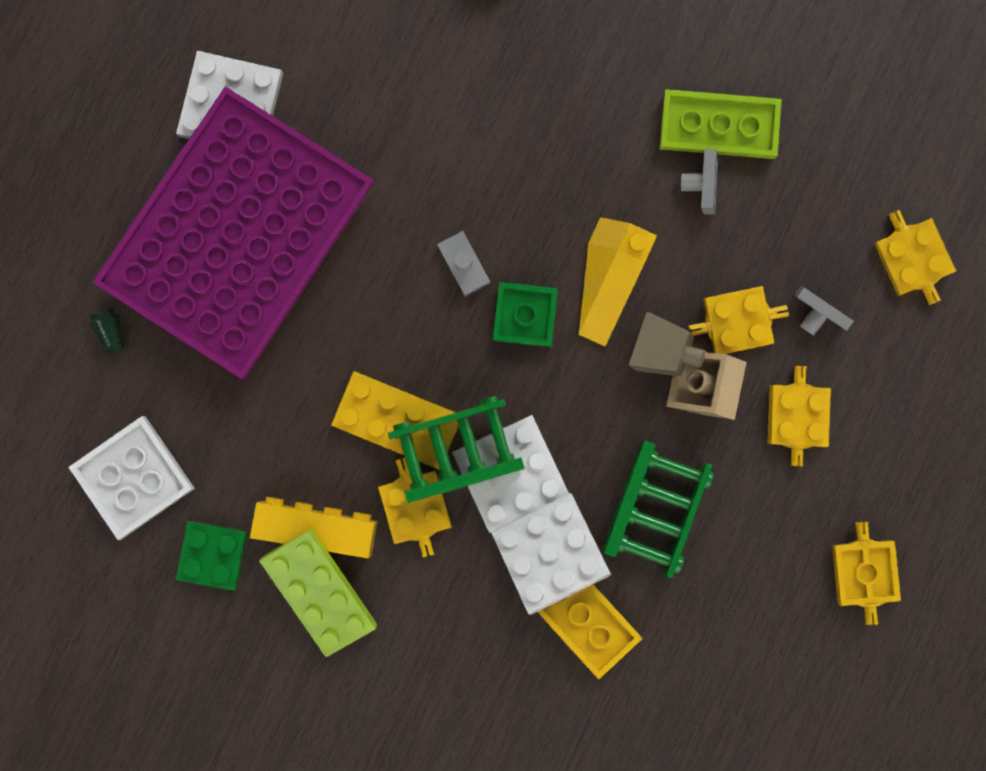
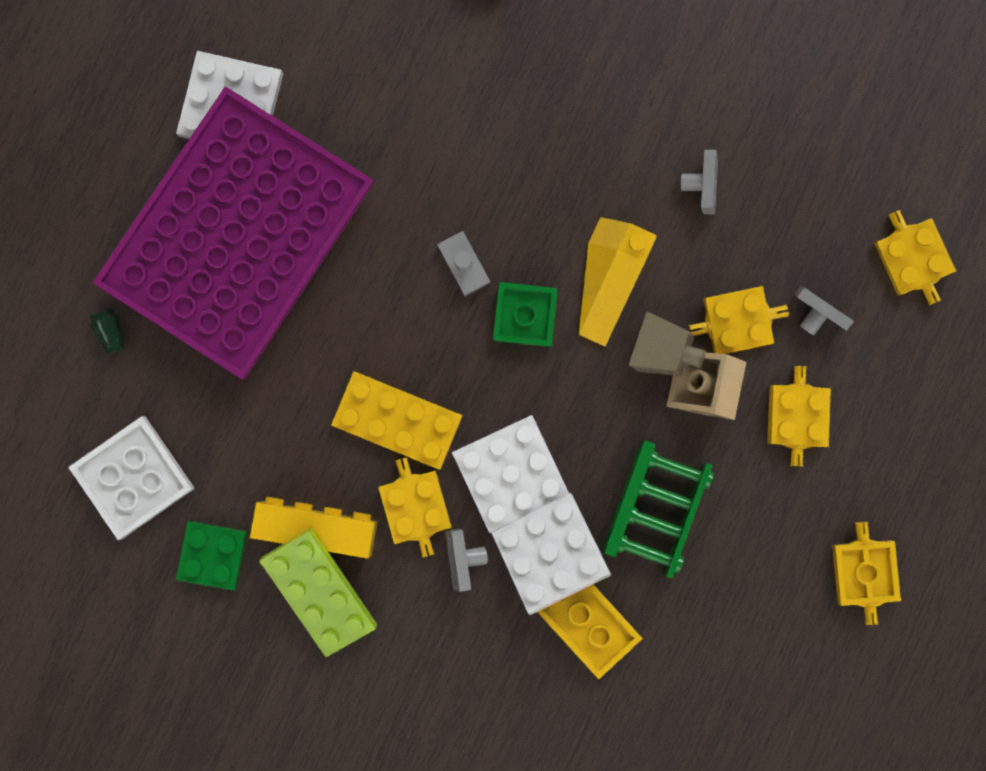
(462, 558): none -> light grey tile
(477, 470): green fence -> none
(720, 123): lime plate -> none

